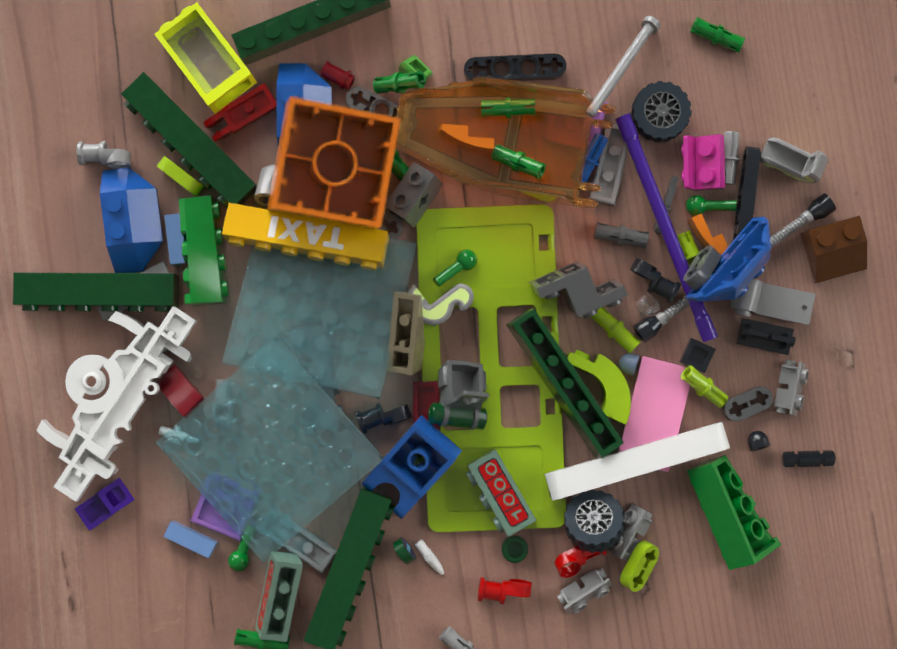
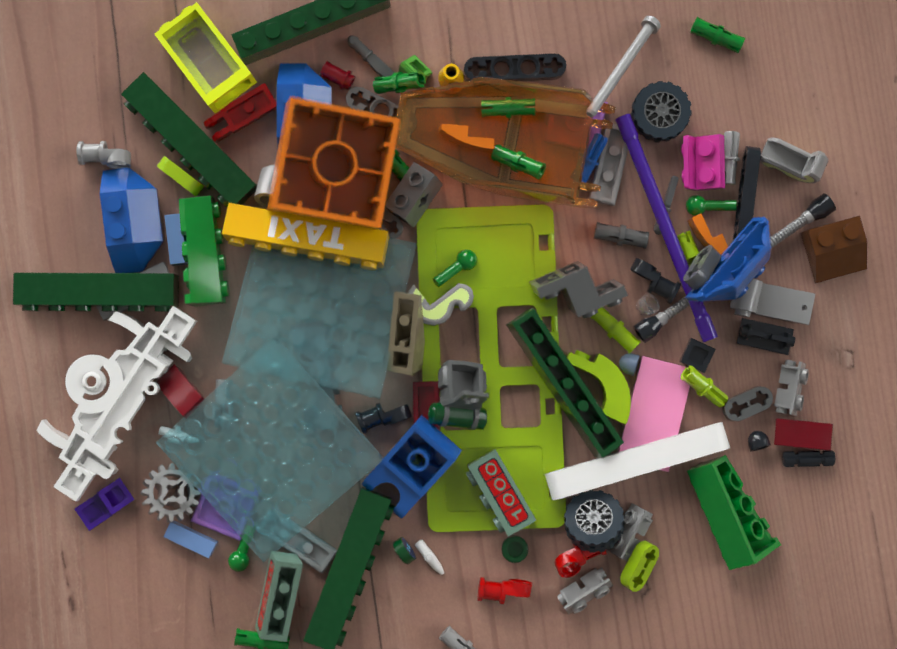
(178, 499): none -> light grey gear
(368, 56): none -> dark grey piece
(444, 79): none -> yellow cone
(803, 434): none -> dark red slope

